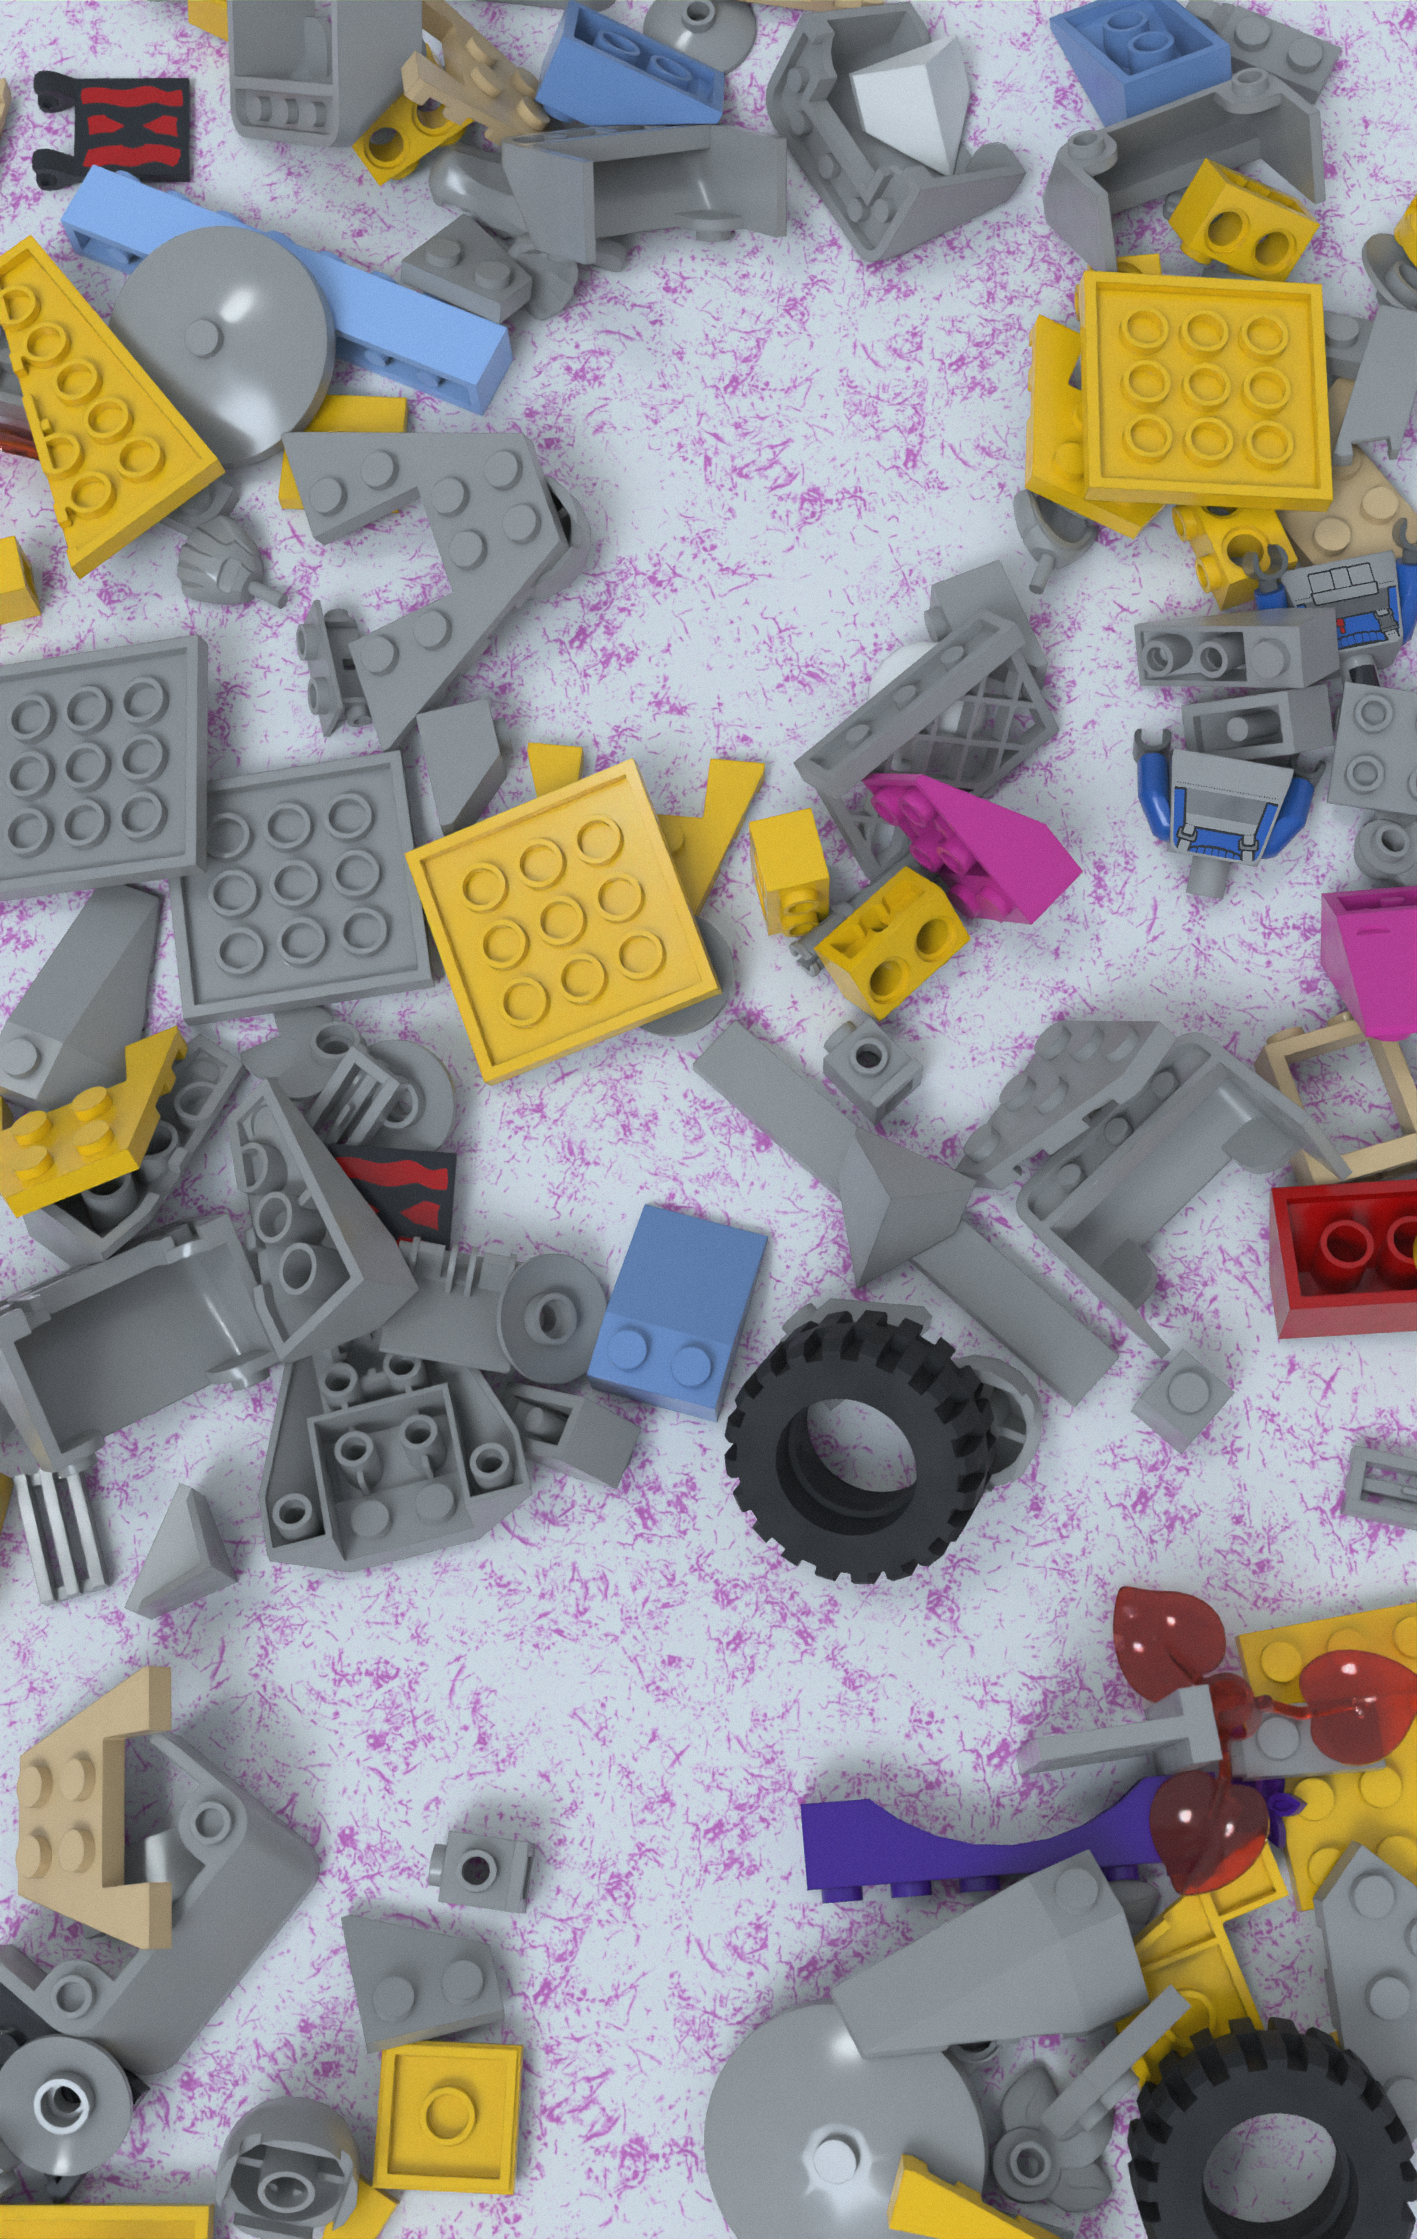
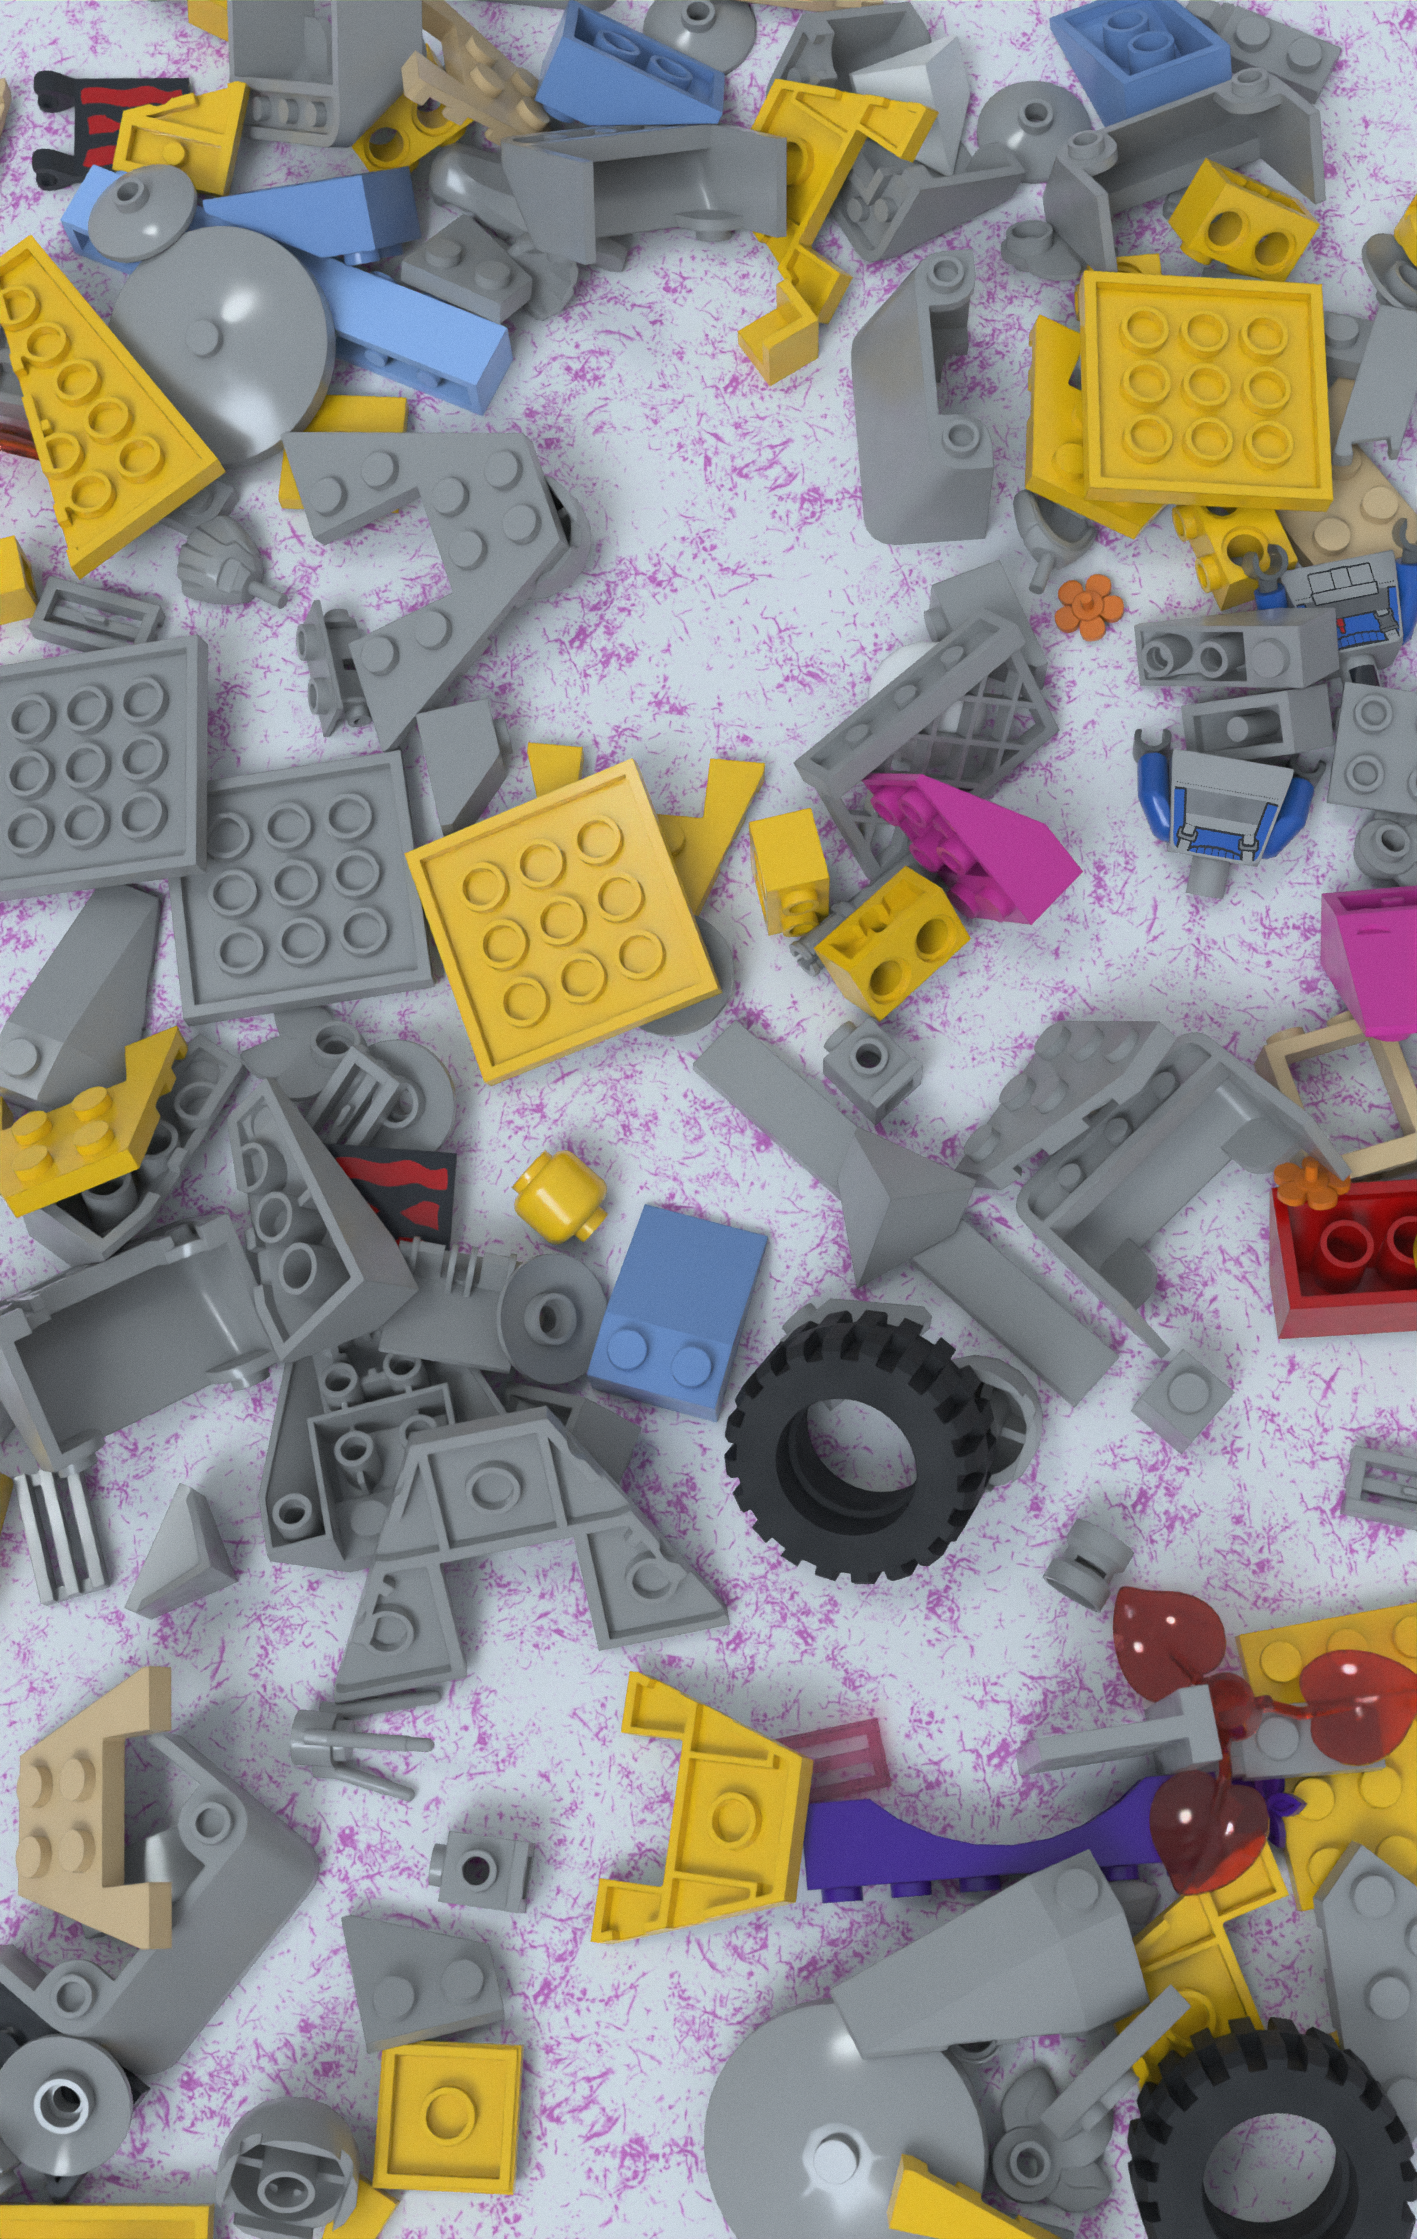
(57, 588): none -> light grey tile
(142, 213): none -> light grey dish
(188, 133): none -> yellow wing
(326, 1738): none -> light grey plant
(345, 215): none -> medium blue slope
(497, 1490): none -> light grey wing
(560, 1197): none -> yellow head
(732, 1821): none -> yellow wing
(782, 338): none -> yellow panel
(823, 141): none -> yellow wing
(873, 1754): none -> clear pink tile
(919, 470): none -> light grey windscreen
(1034, 144): none -> light grey dish
(1039, 250): none -> light grey plate
(1088, 608): none -> orange plant
(1088, 1565): none -> light grey wheel
(1309, 1183): none -> orange plant

